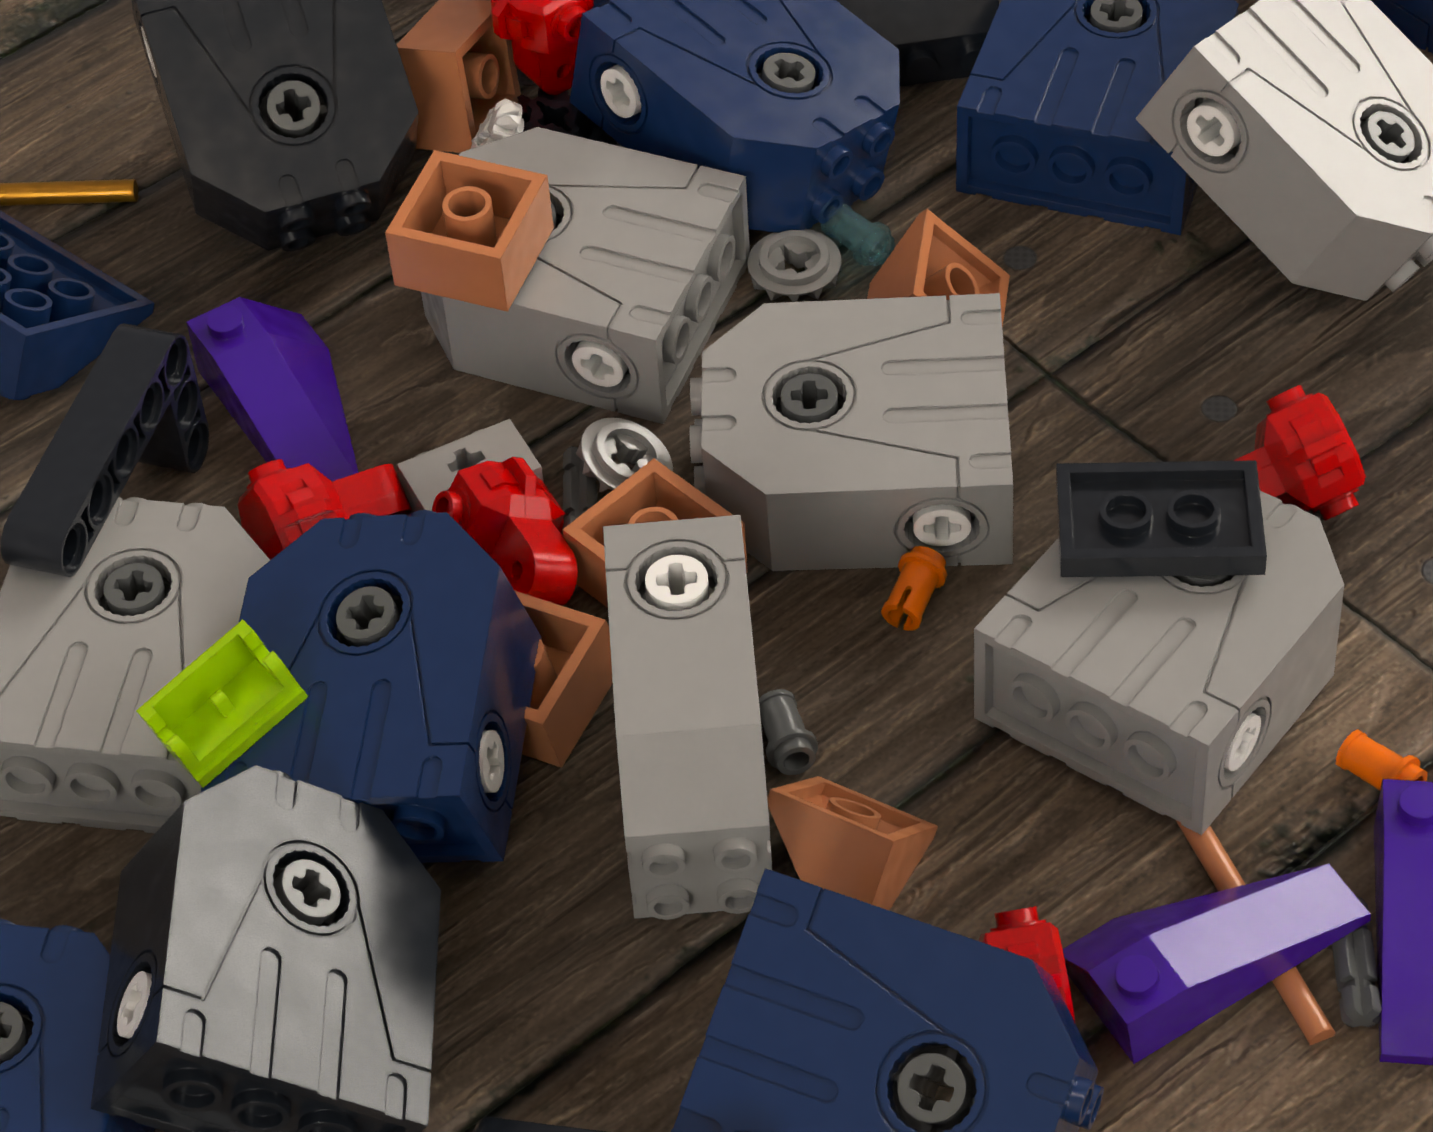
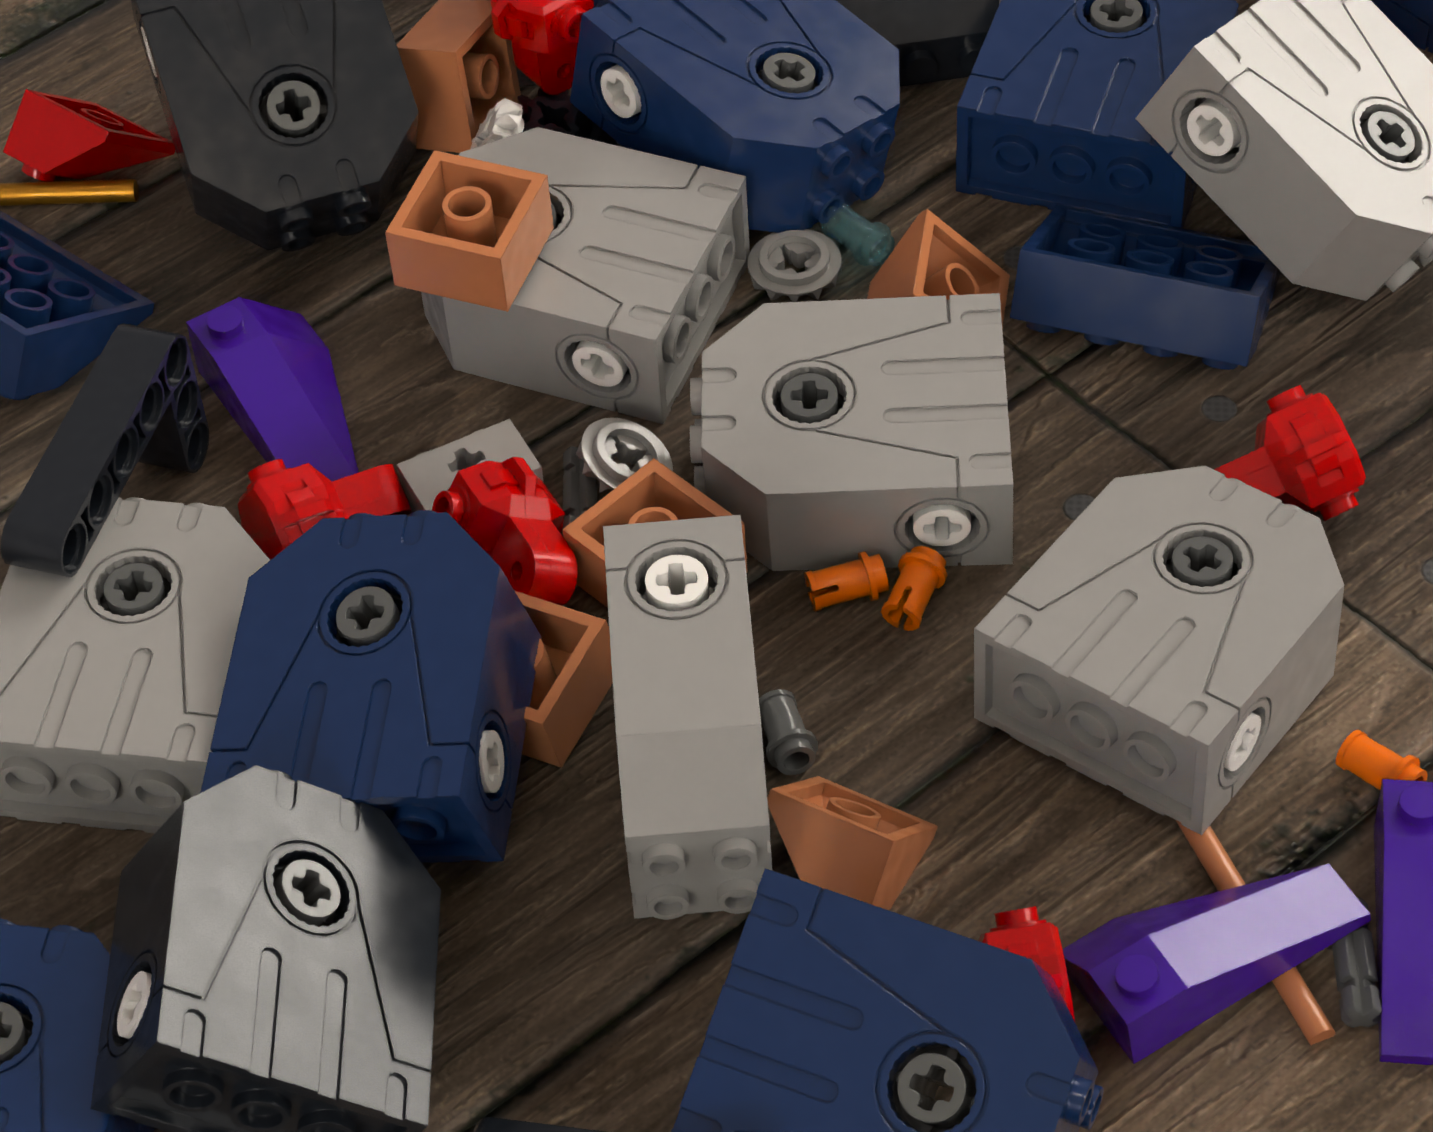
(77, 138): none -> red slope
(222, 703): lime hinge -> none
(847, 581): none -> orange pin
(1145, 286): none -> dark blue slope
(1160, 519): black plate -> none

